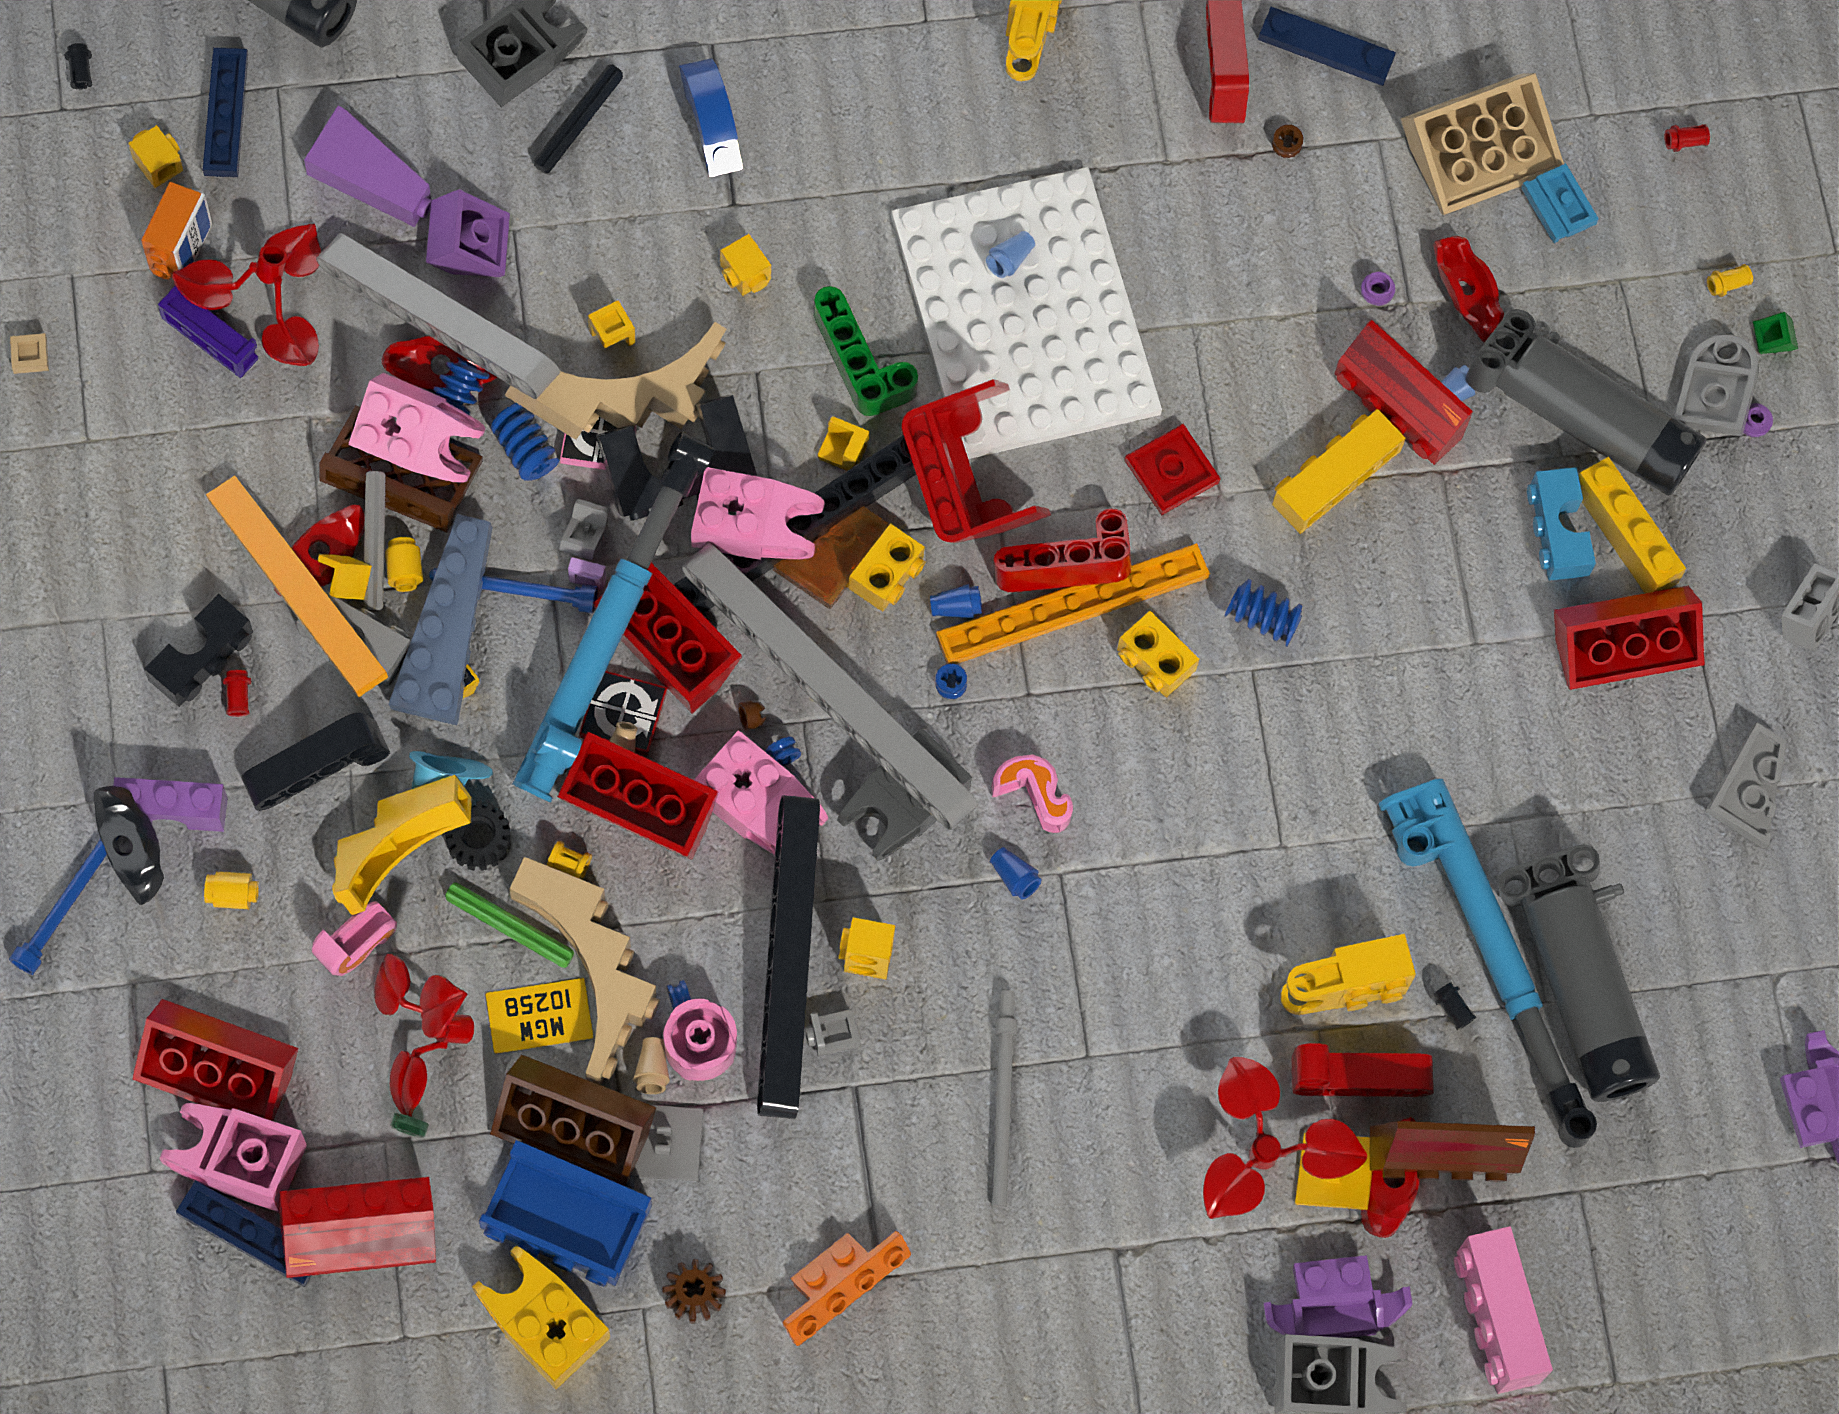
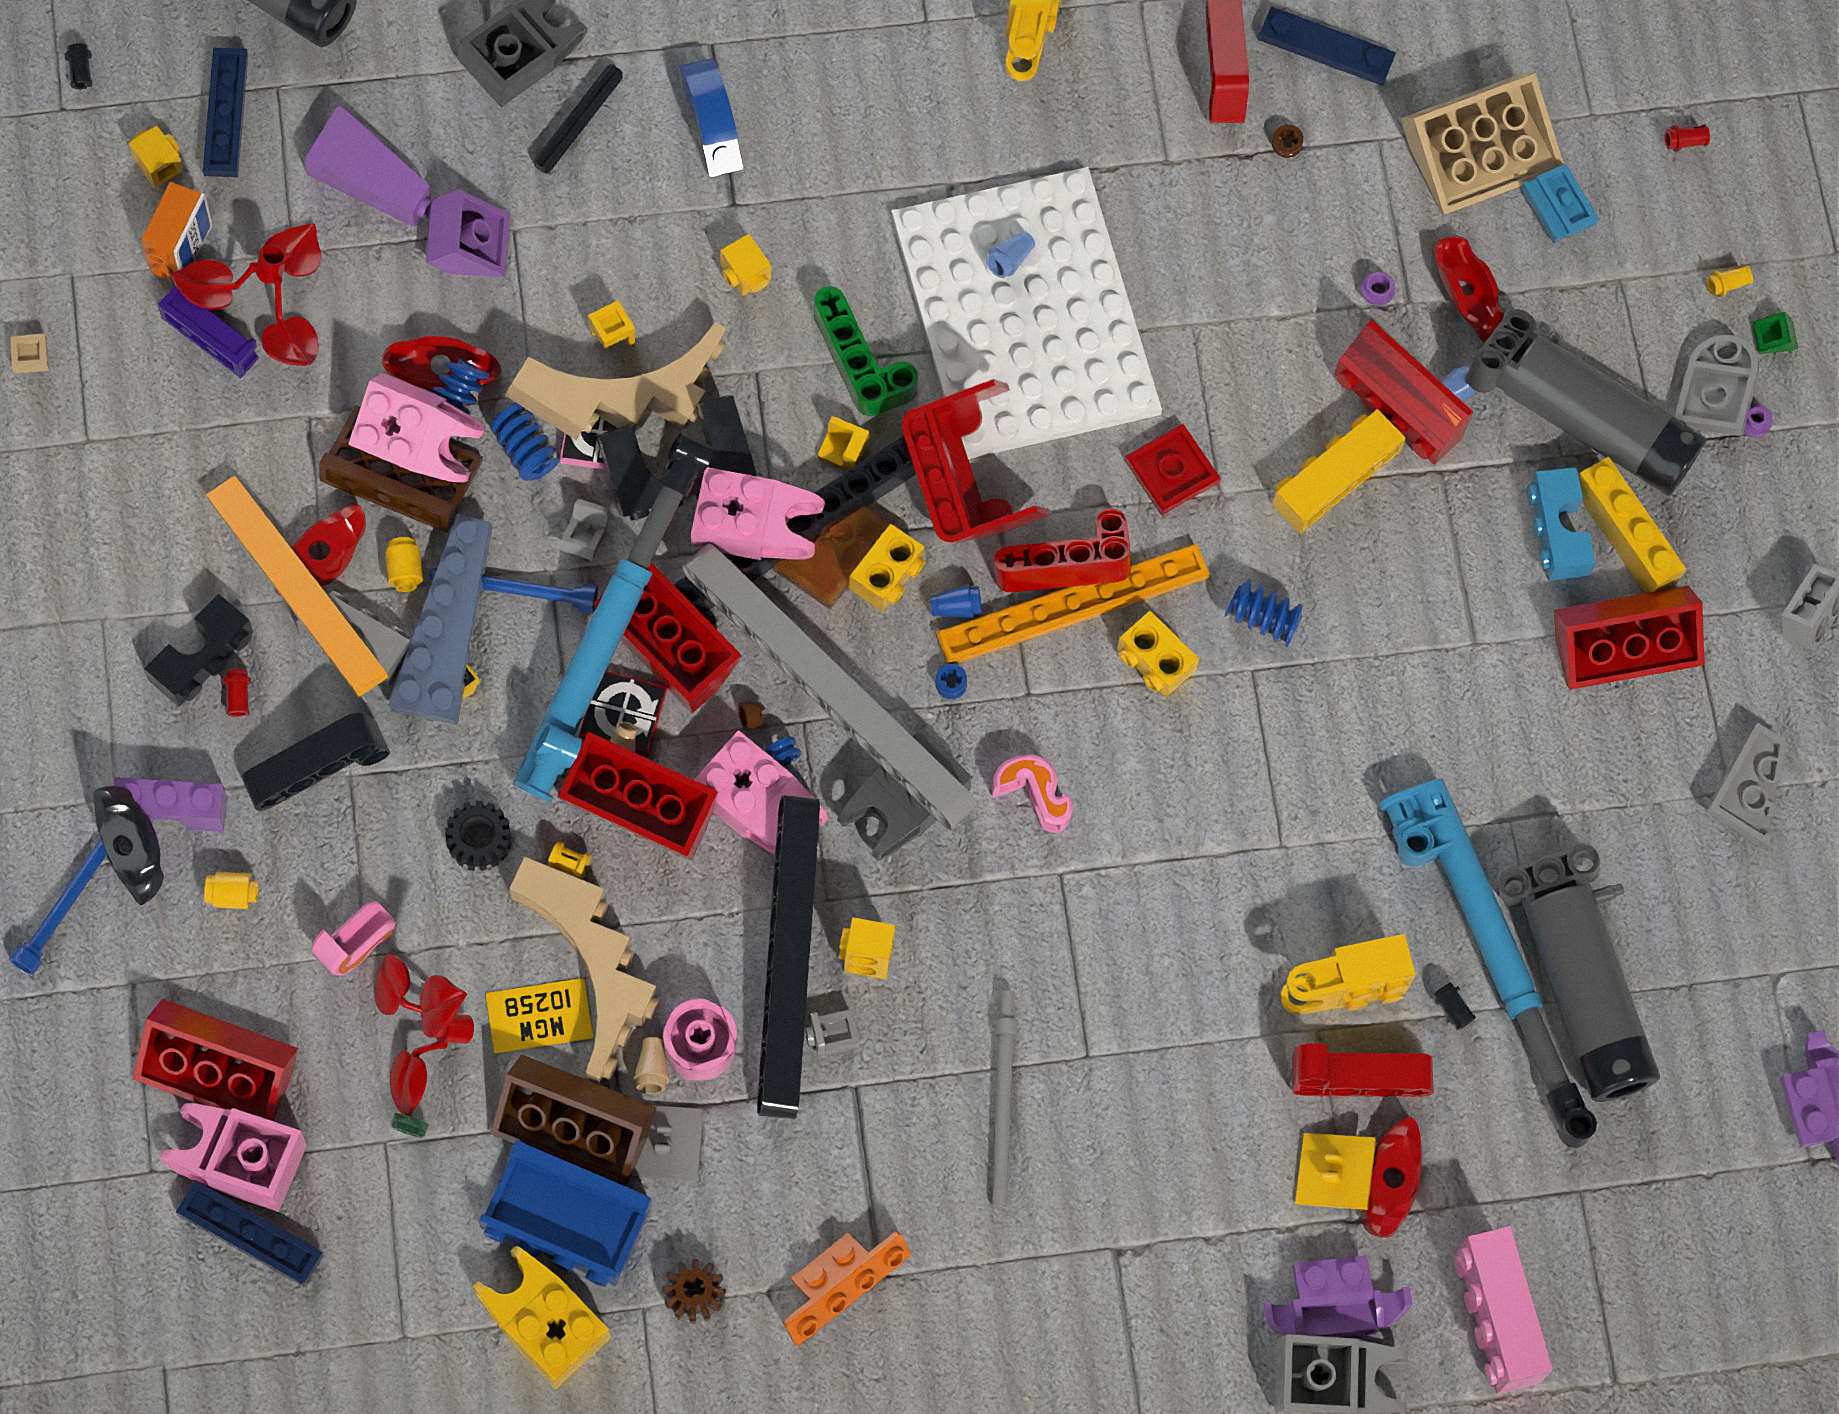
(349, 576): yellow panel -> none
(357, 1227): red slope -> none
(374, 538): light grey axle -> none
(400, 827): yellow arch -> none
(434, 767): medium azure piece -> none
(438, 316): light grey beam -> none
(509, 925): bright green axle -> none
(586, 572): lavender tile -> none
(678, 994): blue bush -> none
(1016, 874): blue cone -> none
(1237, 1189): red plant -> none
(1449, 1148): reddish brown slope -> none

